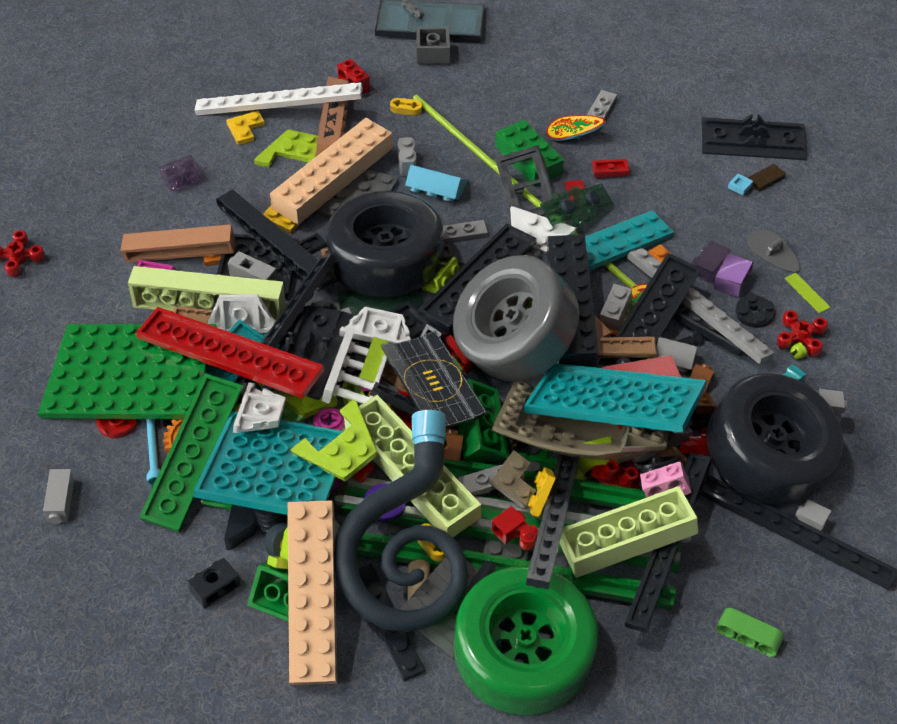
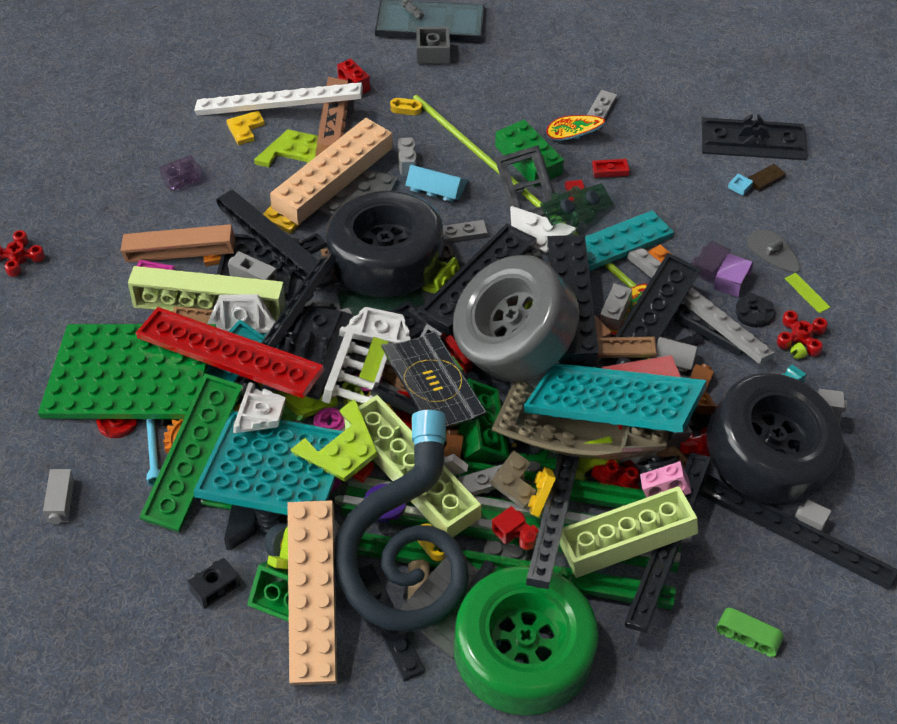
(455, 464): none -> white slope

